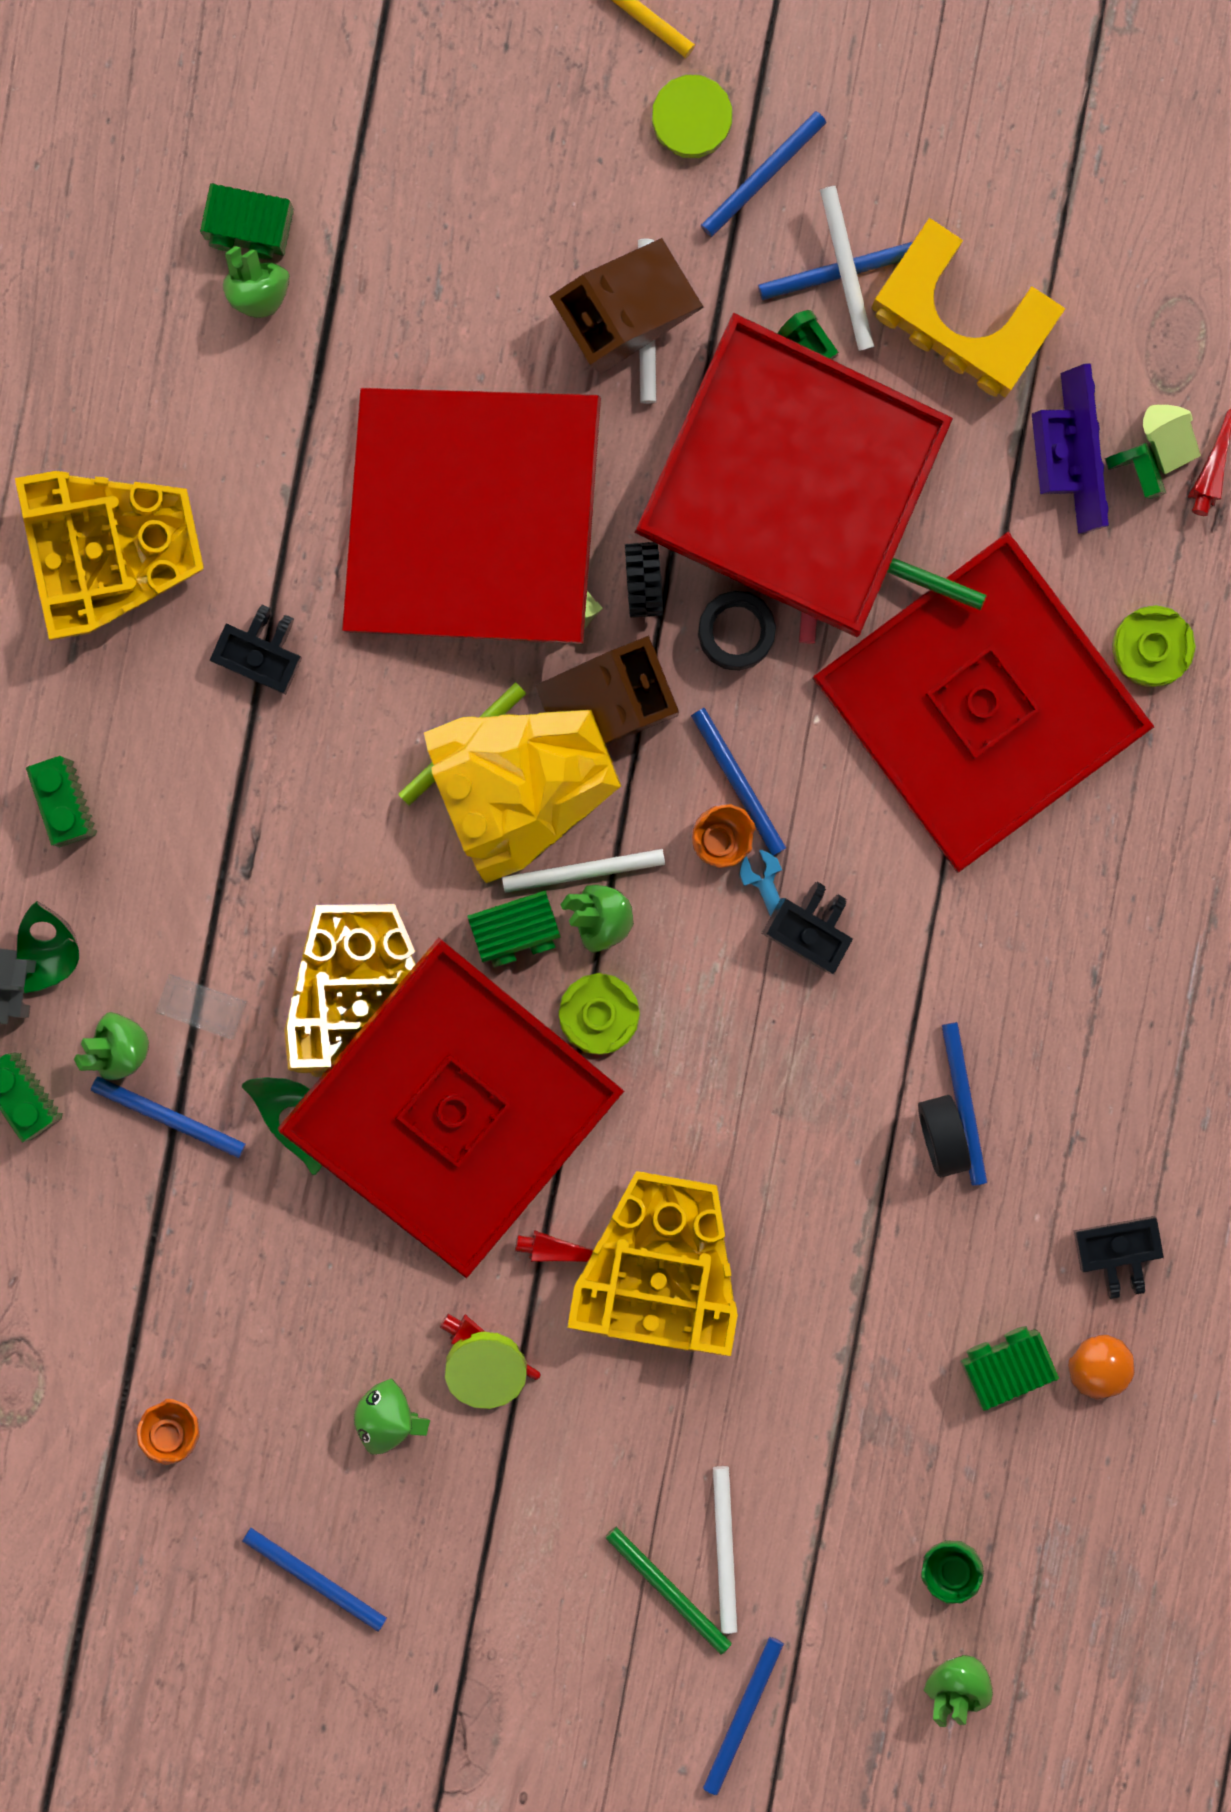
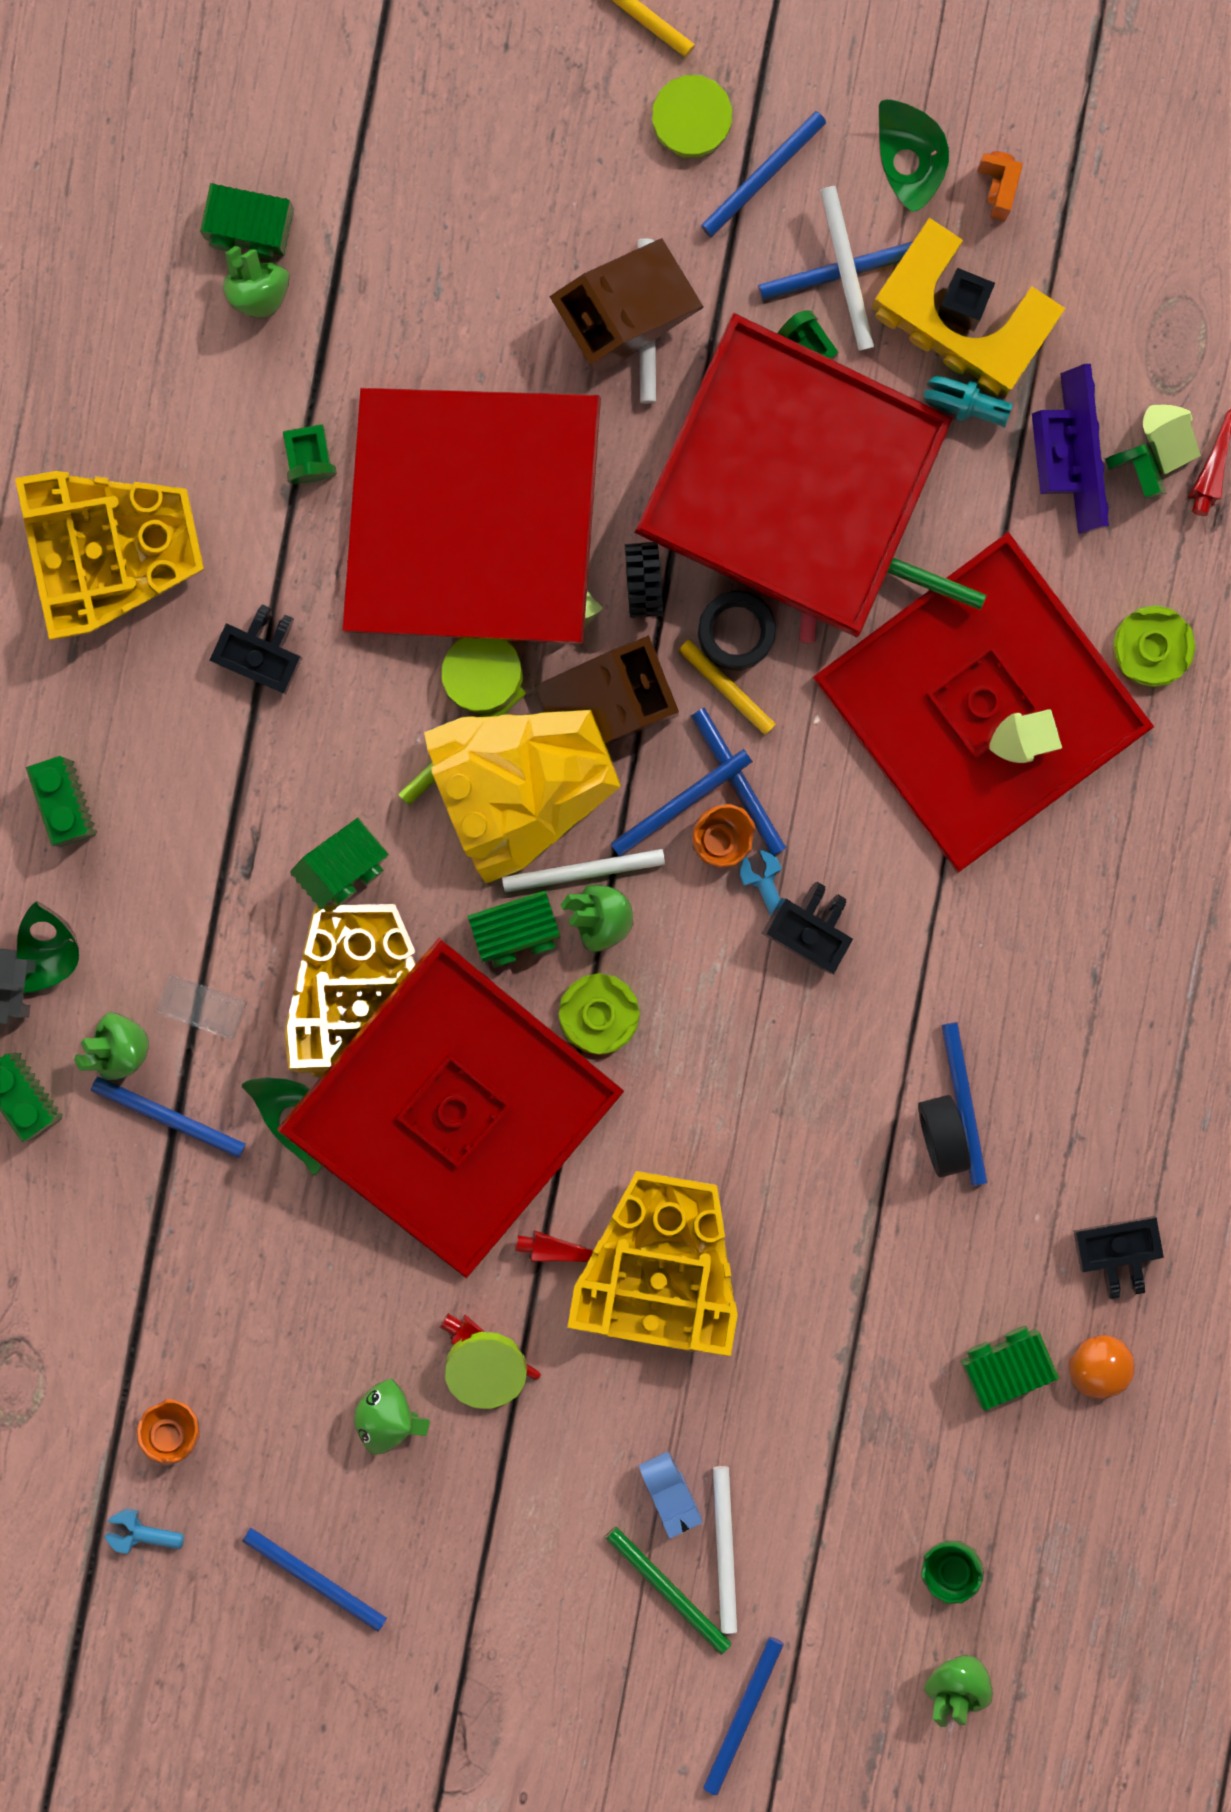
(140, 1533): none -> dark azure bar
(308, 455): none -> green tile
(340, 863): none -> green brick
(482, 674): none -> lime tile
(670, 1494): none -> medium blue leg
(681, 802): none -> blue bar
(726, 687): none -> yellow bar
(912, 129): none -> green piece
(965, 299): none -> black brick
(966, 401): none -> teal arm
(1001, 191): none -> orange bracket
(1025, 736): none -> yellowish green tile

